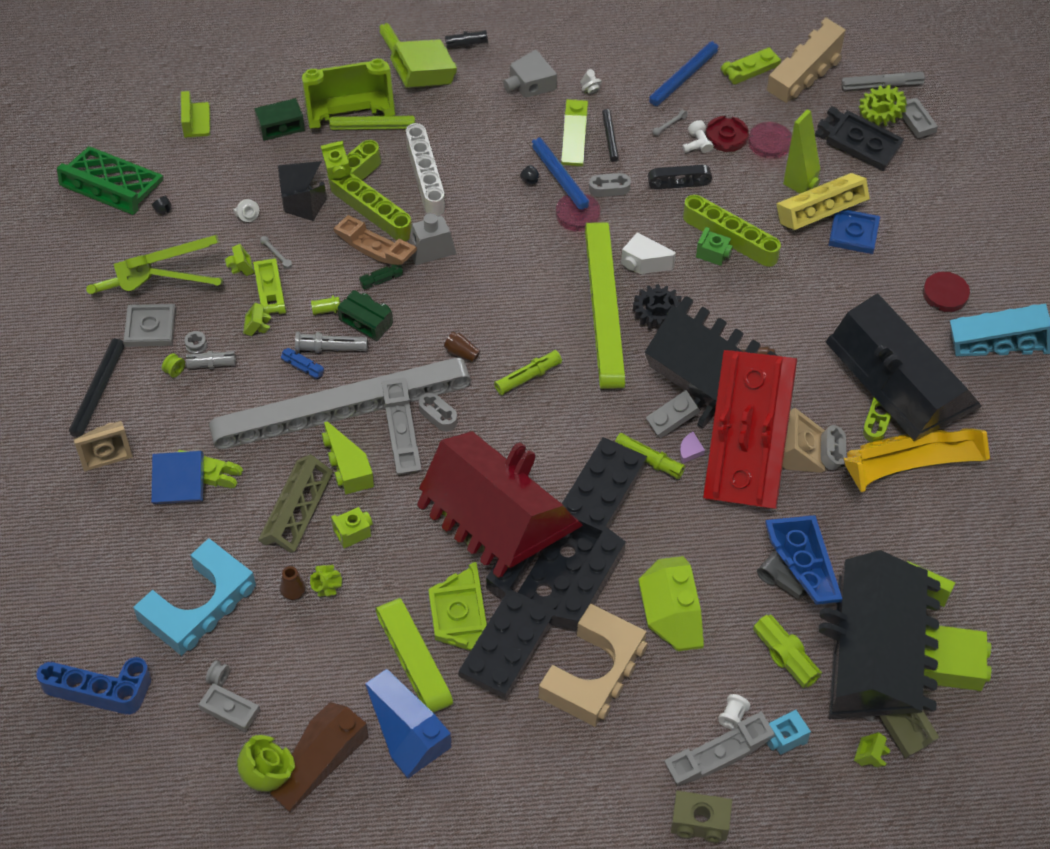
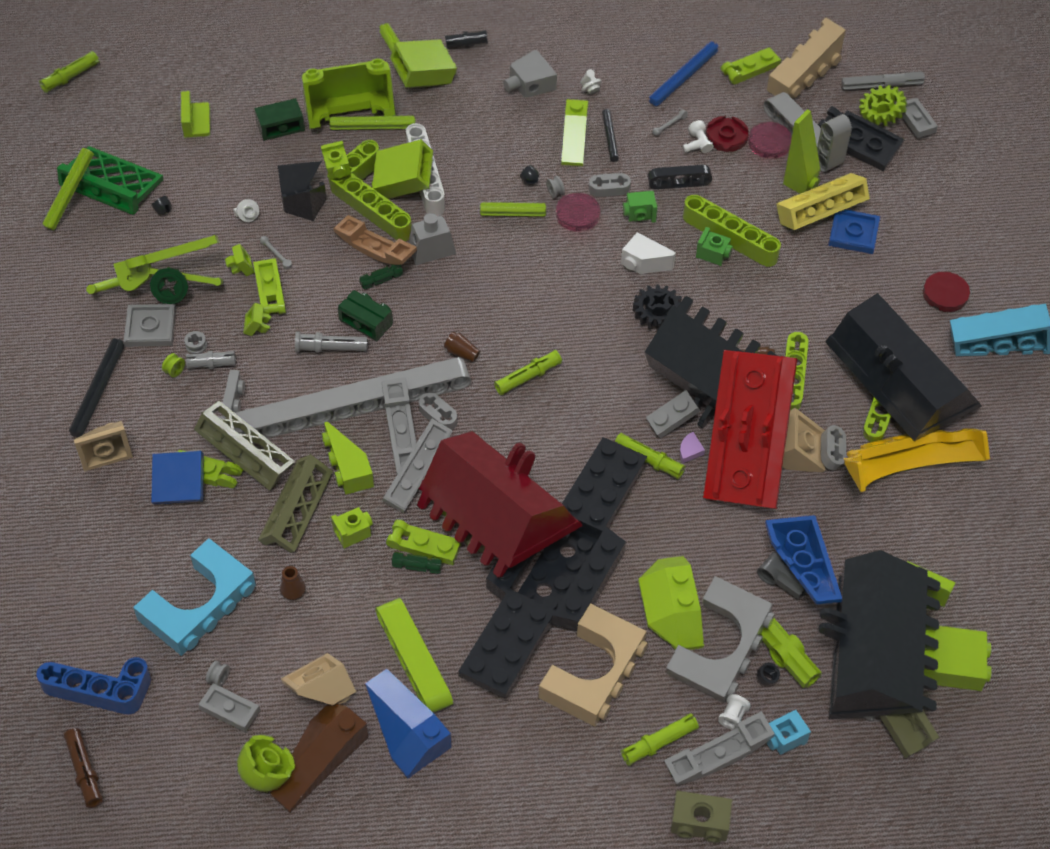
(64, 74): none -> lime pin
(68, 188): none -> lime axle
(90, 793): none -> reddish brown pin
(167, 295): none -> dark green gear
(234, 388): none -> light grey plate
(240, 446): none -> olive fence
(302, 363): blue axle -> none
(321, 681): none -> tan slope
(325, 305): lime pin -> none
(325, 580): lime gear -> none
(403, 169): none -> lime brick
(416, 466): none -> light grey tile
(416, 562): none -> dark green axle
(423, 542): none -> lime plate
(458, 609): lime wing -> none
(512, 209): none -> lime axle
(555, 186): none -> light grey bush
(560, 173): blue axle -> none
(604, 306): lime beam -> none
(640, 206): none -> bright green brick
(651, 743): none -> lime pin
(719, 676): none -> light grey arch
(770, 671): none -> black hinge
(801, 355): none -> lime beam
(831, 138): none -> light grey beam
(871, 749): lime tile -> none

